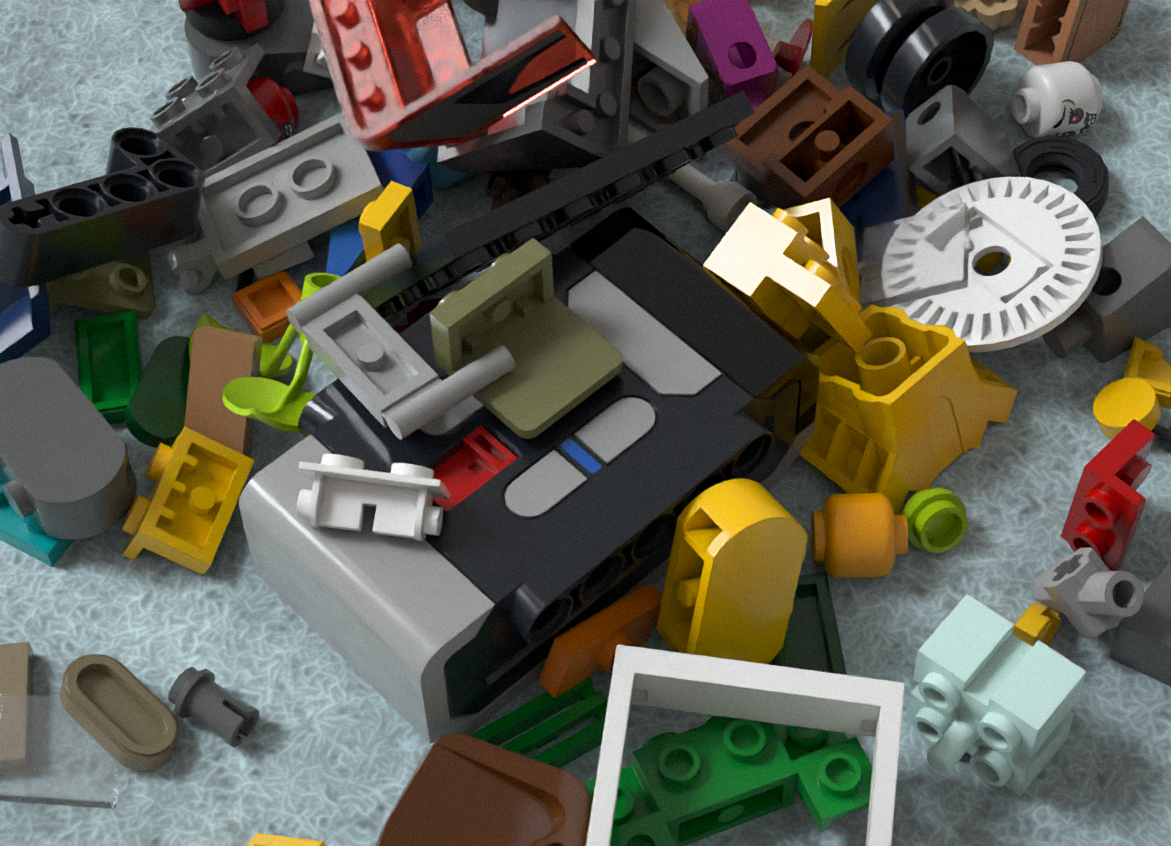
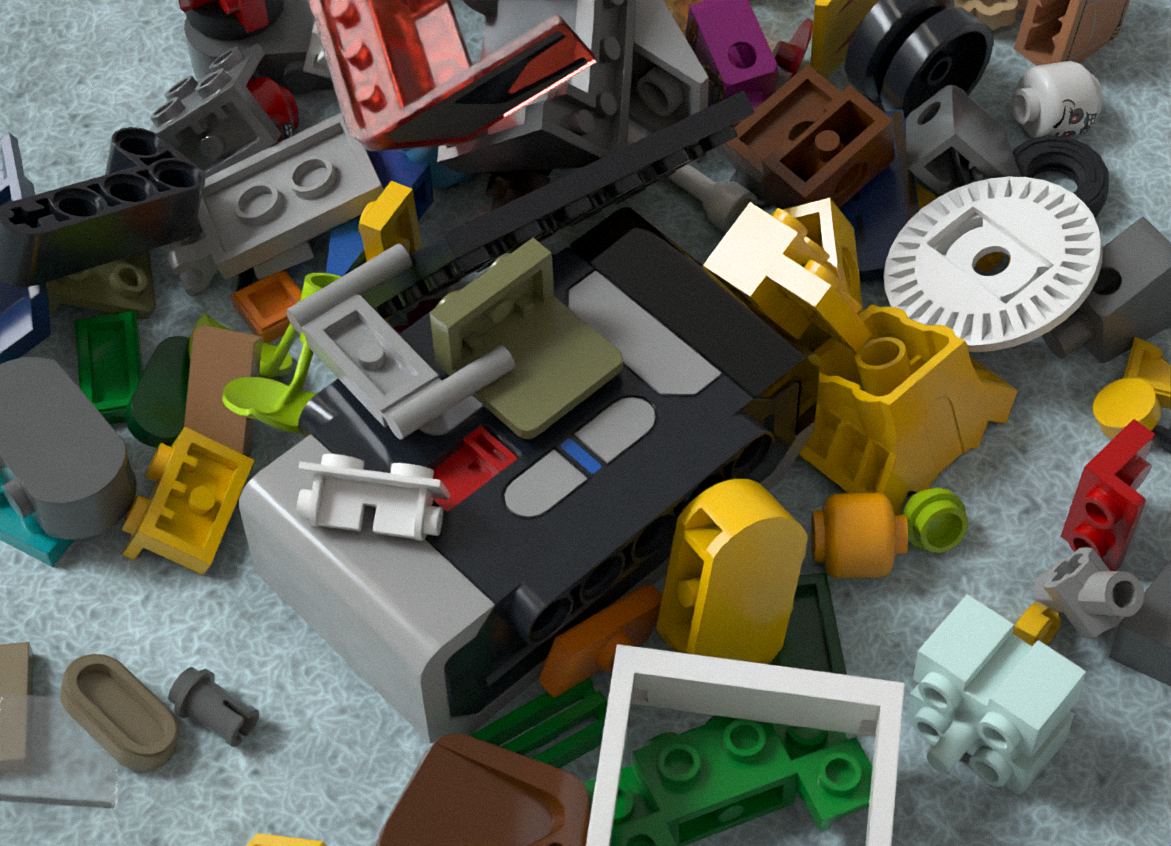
(916, 257): clear piece -> none

